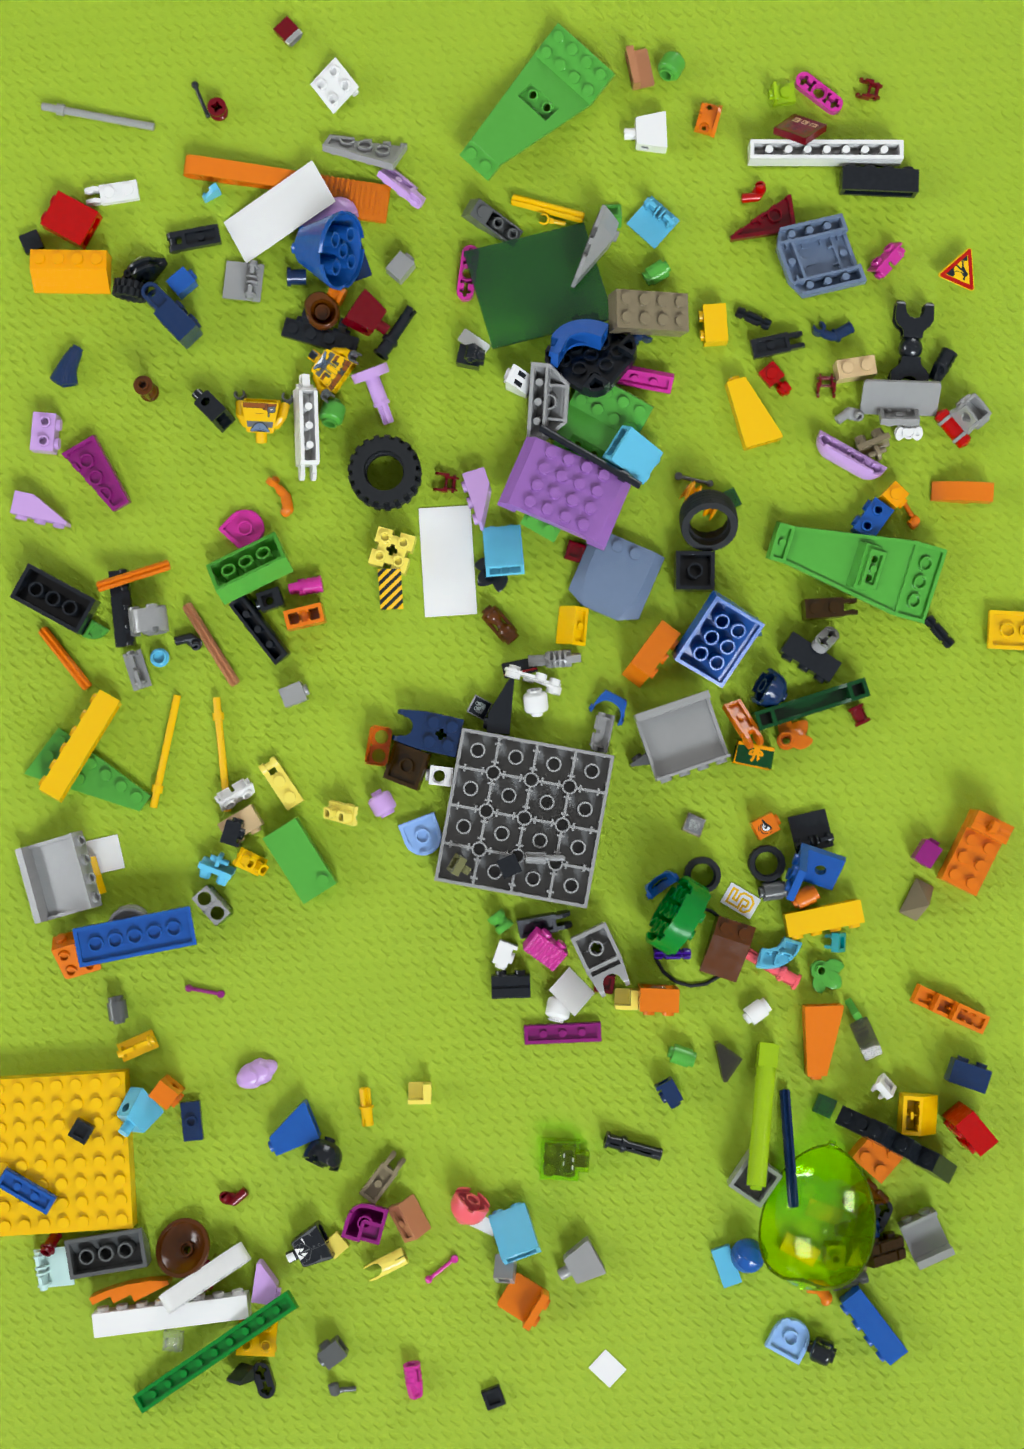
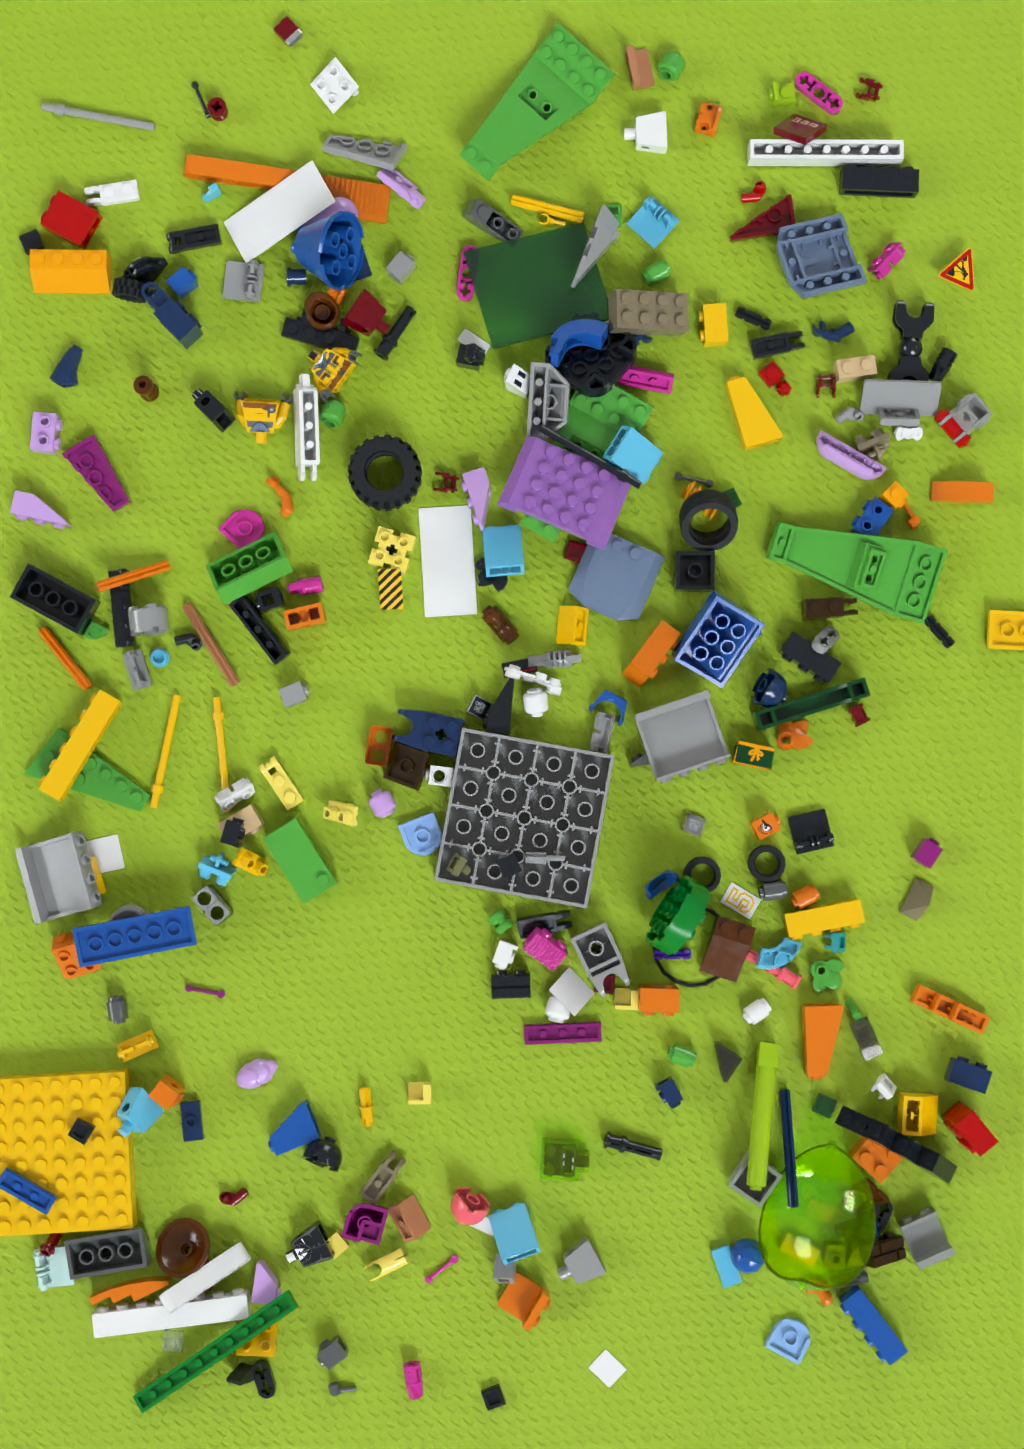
(376, 389): lavender piece -> none
(743, 723): orange hinge -> none
(804, 869): blue bracket -> none
(821, 1351): black head -> none
(974, 851): orange hinge -> none

